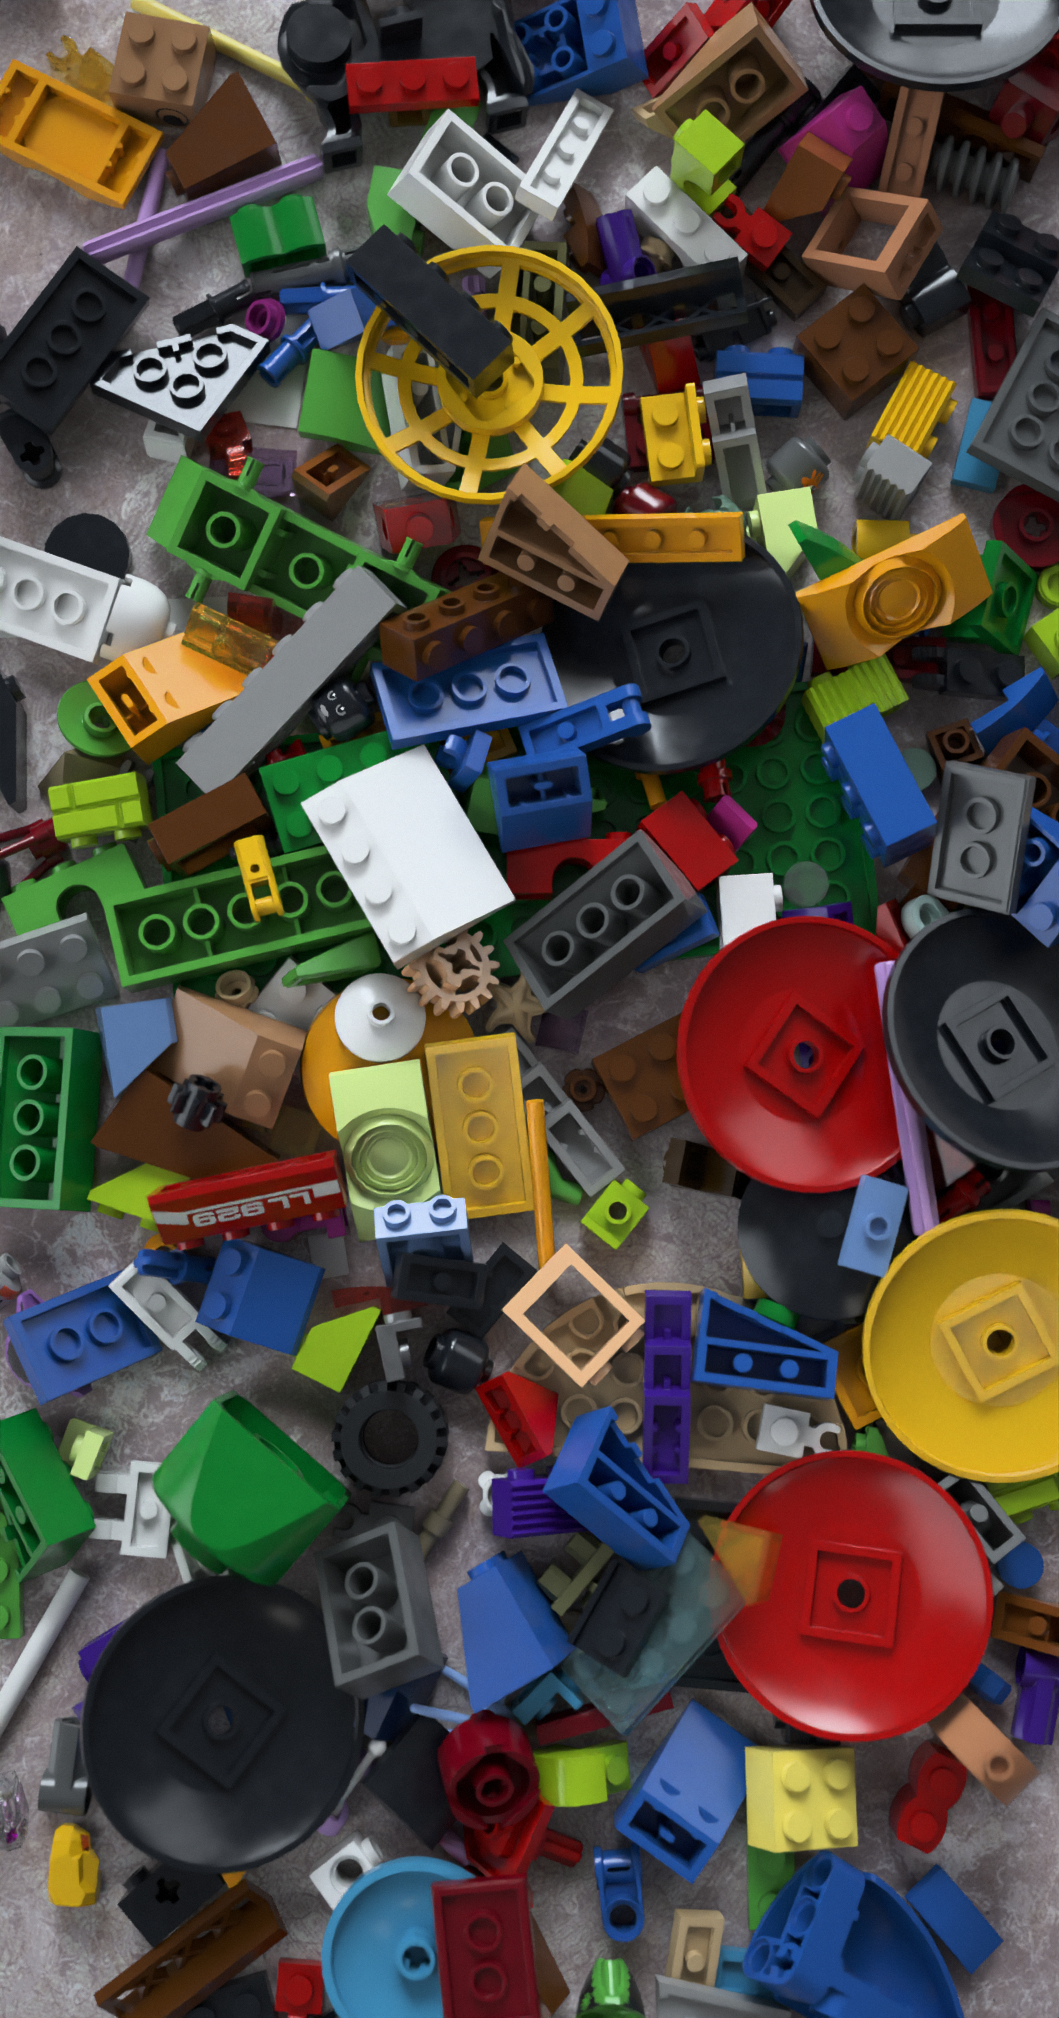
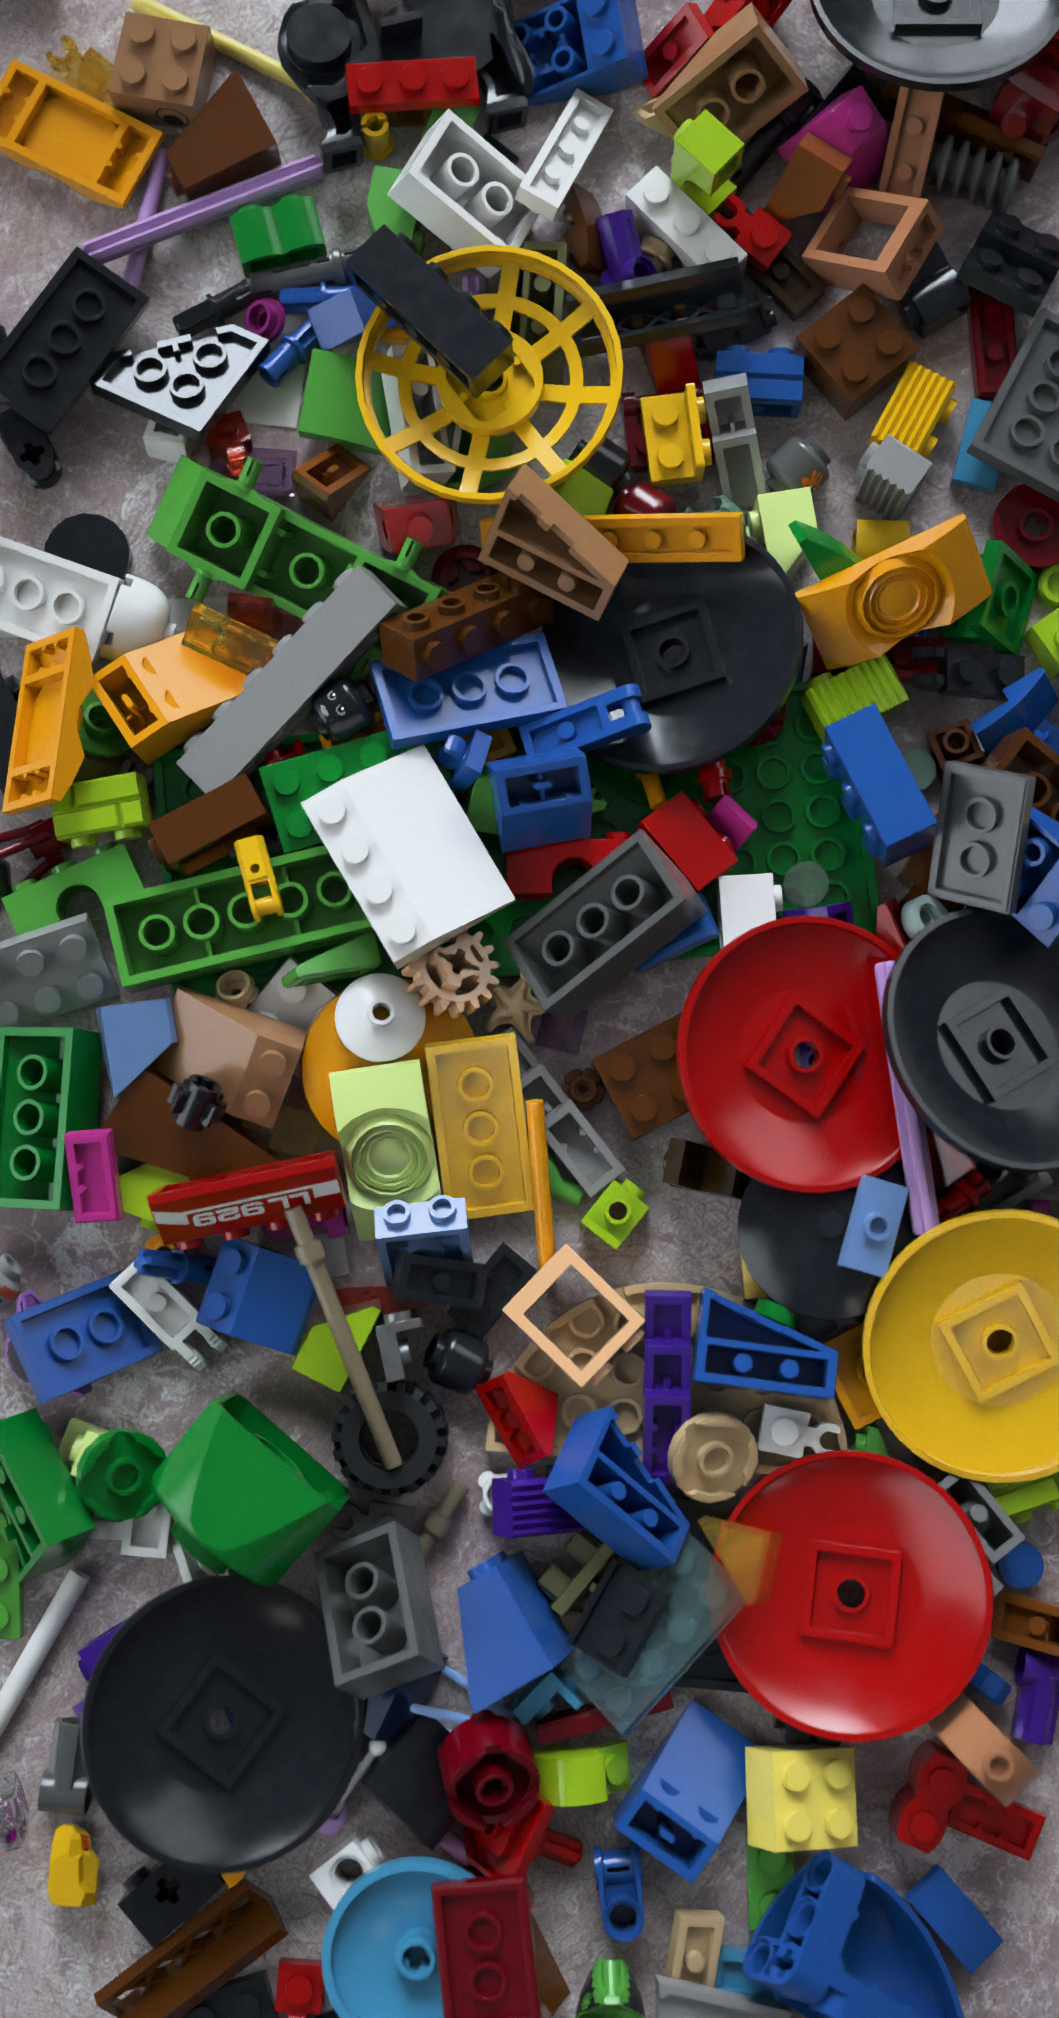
(48, 721): none -> light orange slope
(94, 1175): none -> dark pink plate
(118, 1474): none -> green tile
(311, 1254): none -> dark tan bar
(376, 138): none -> yellow pin
(712, 1456): none -> tan tile
(988, 1820): none -> red plate

